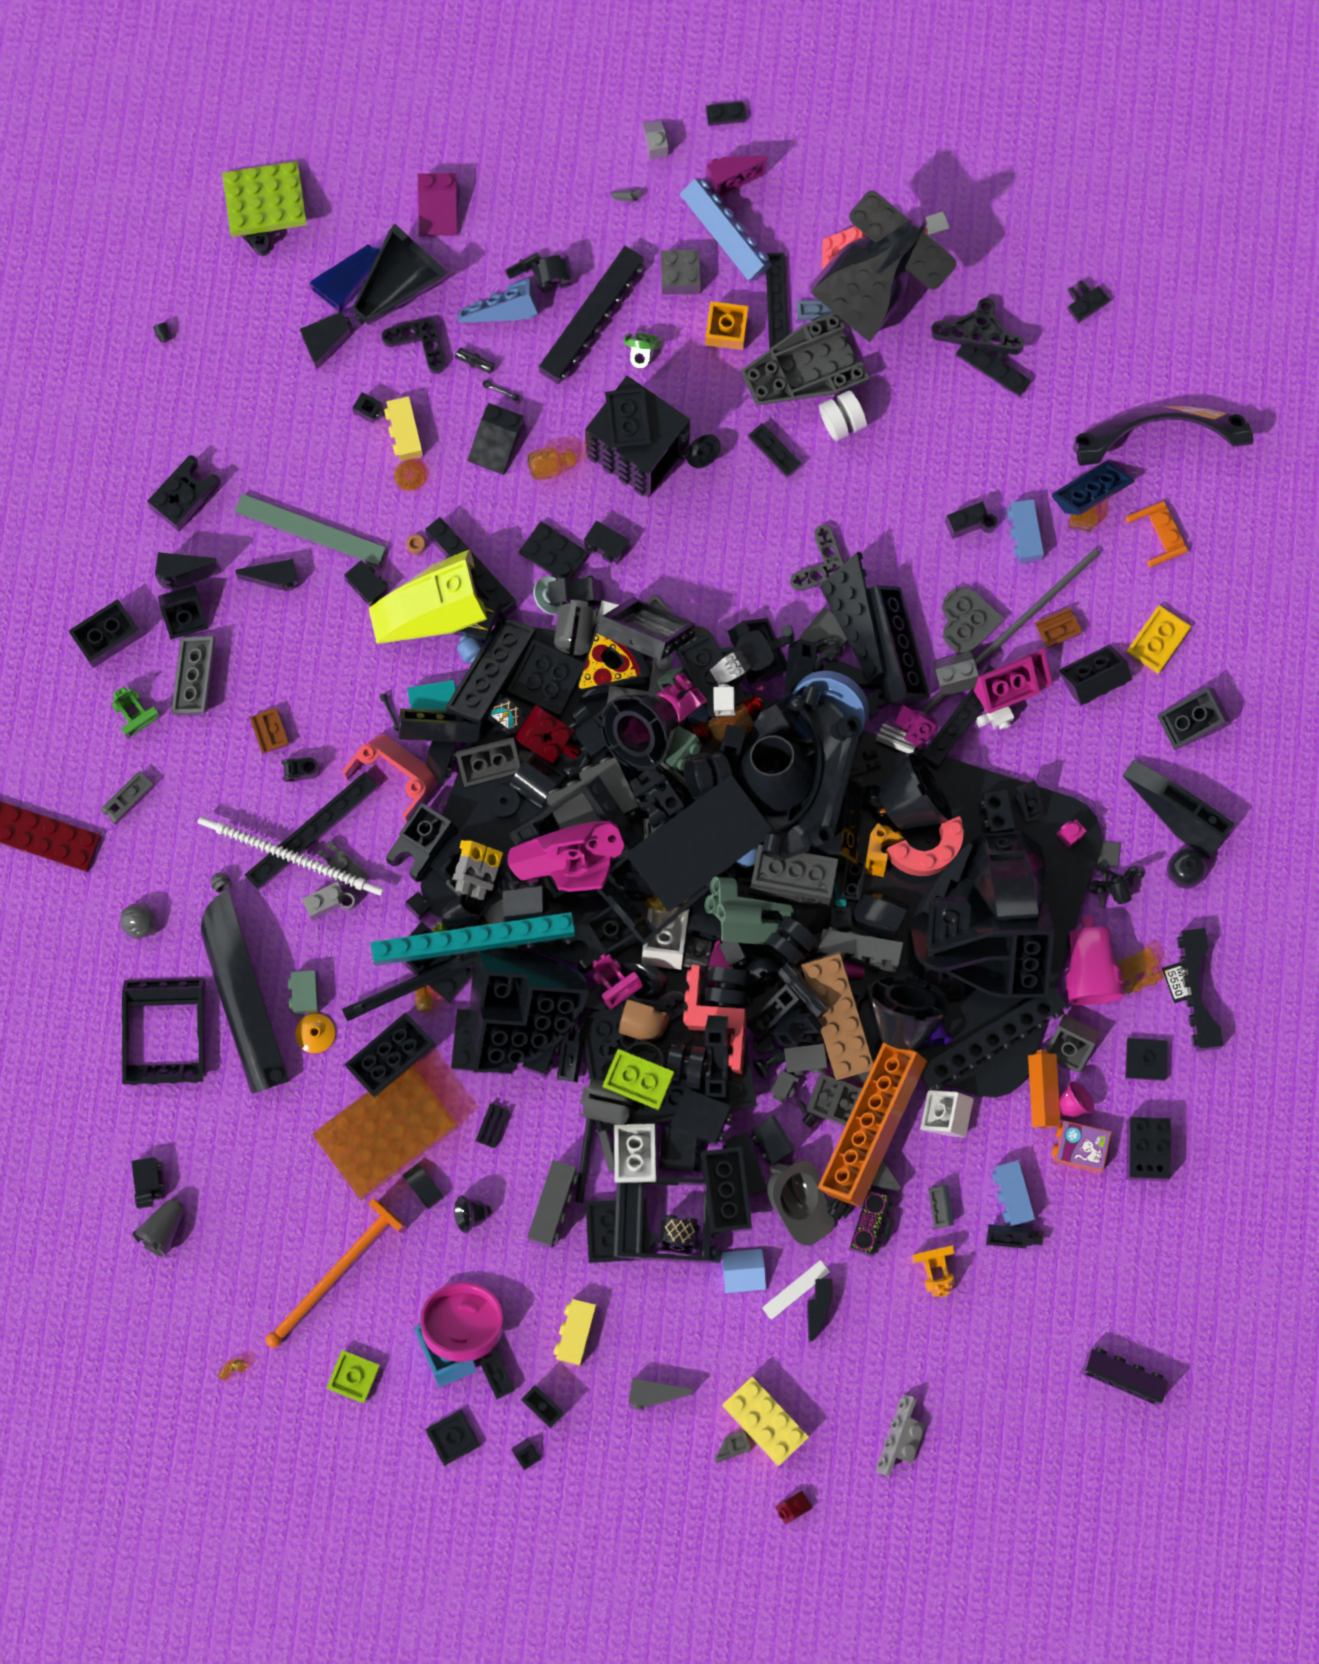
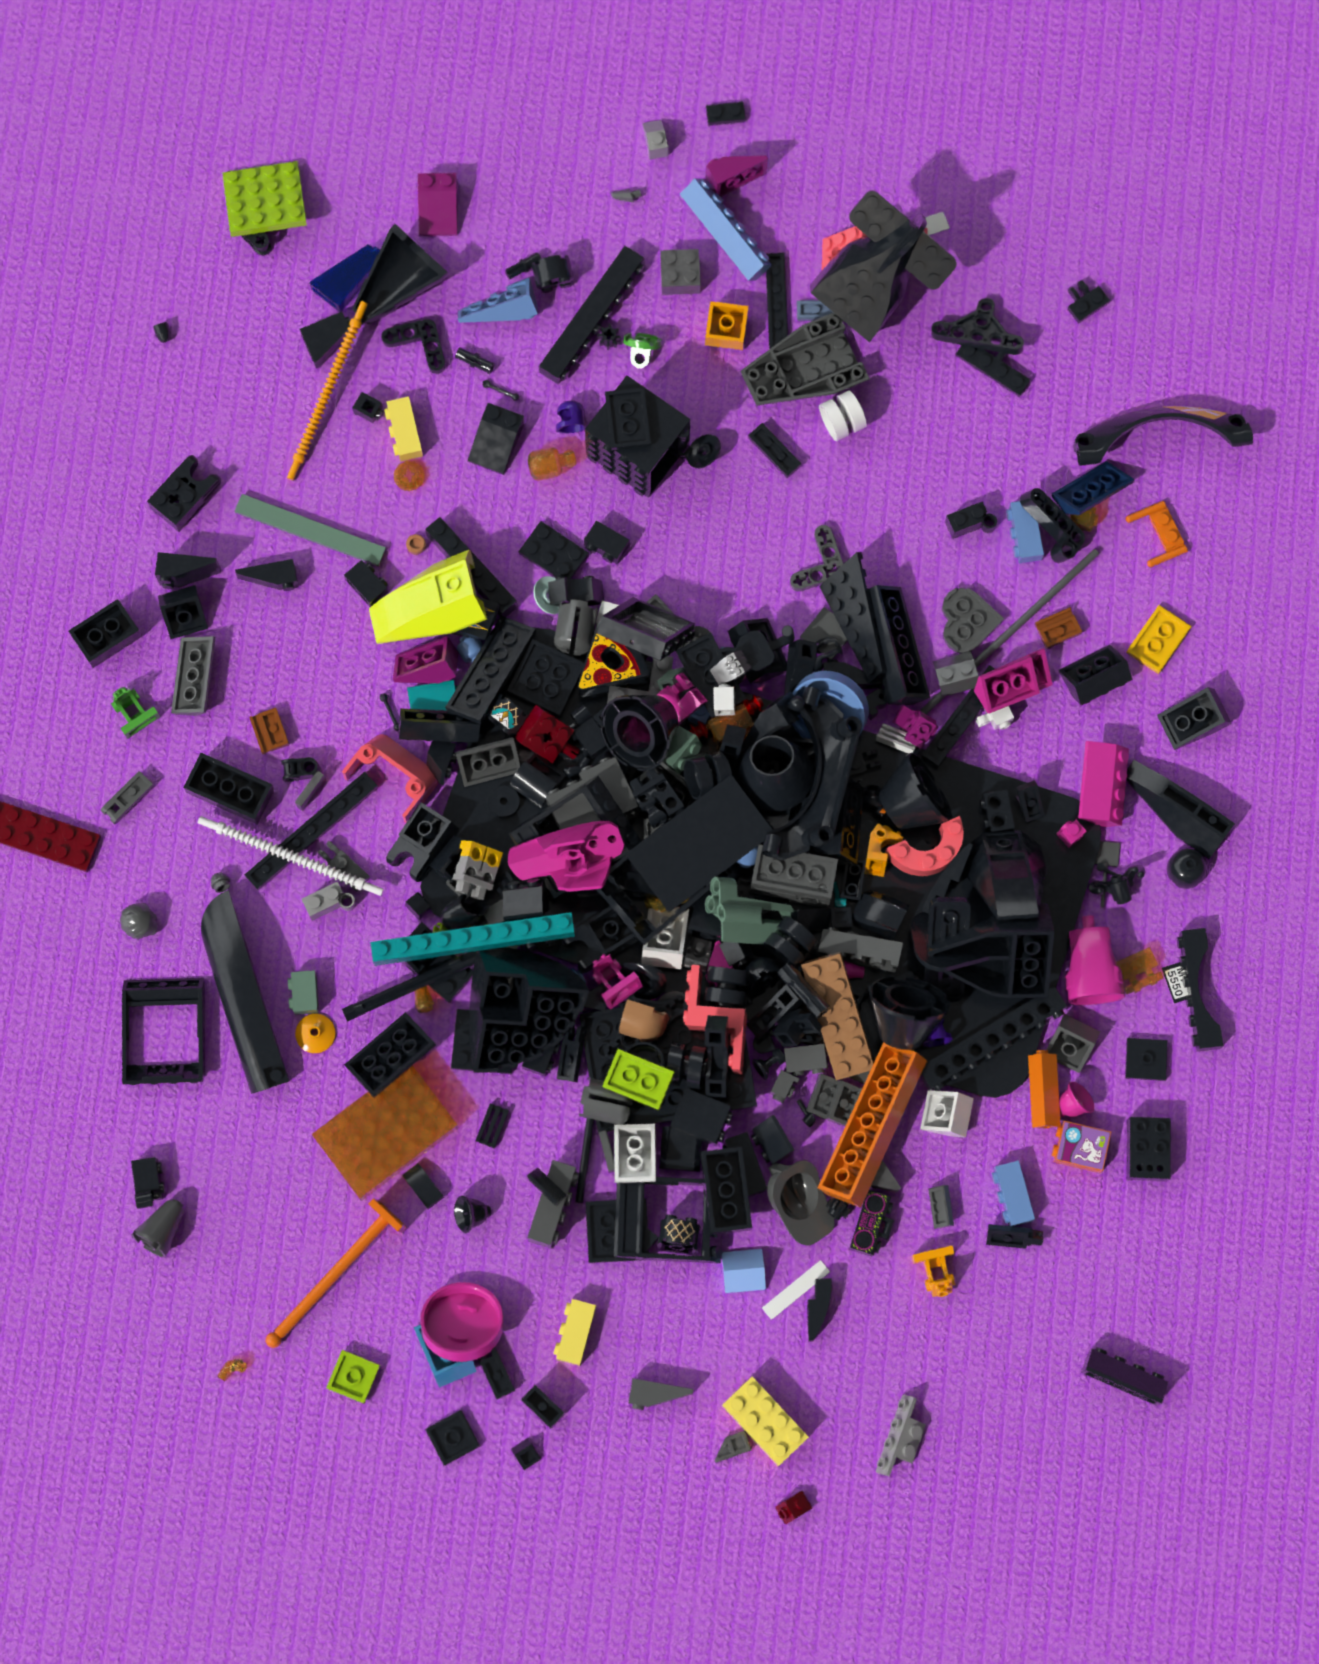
(229, 788): none -> black brick
(310, 790): none -> flat silver tile
(346, 345): none -> light orange hose
(427, 663): none -> magenta slope
(546, 1186): none -> black slope
(572, 417): none -> dark purple helmet
(609, 342): none -> black gear
(1055, 522): none -> black beam
(1103, 783): none -> dark pink slope

